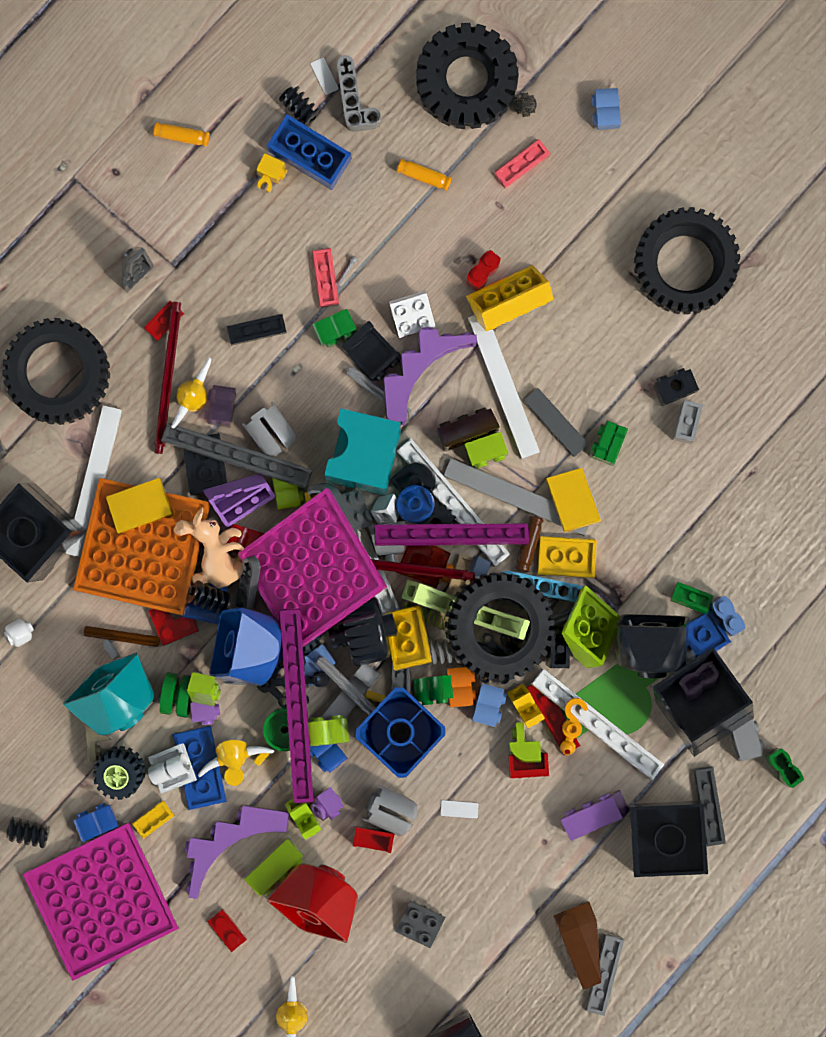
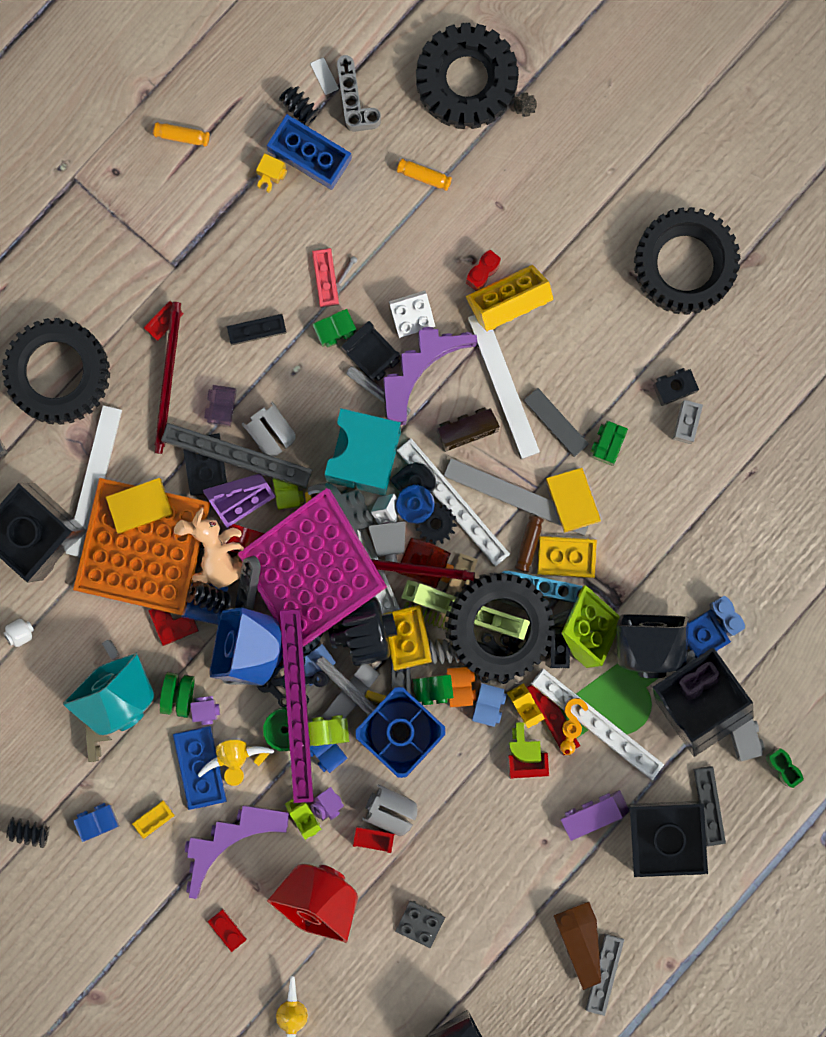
(100, 901): dark pink plate -> none
(119, 772): black wheel -> none
(121, 636): reddish brown axle -> none
(135, 267): dark grey wedge -> none
(171, 769): white plate -> none
(192, 394): yellow helmet -> none
(203, 689): lime brick -> none
(274, 868): lime brick -> none
(451, 534): magenta plate -> none
(459, 809): white sticker -> none
(479, 566): sand blue tile -> none
(486, 450): lime brick -> none
(522, 163): coral tile -> none
(607, 108): medium blue brick -> none
(691, 598): green plate -> none

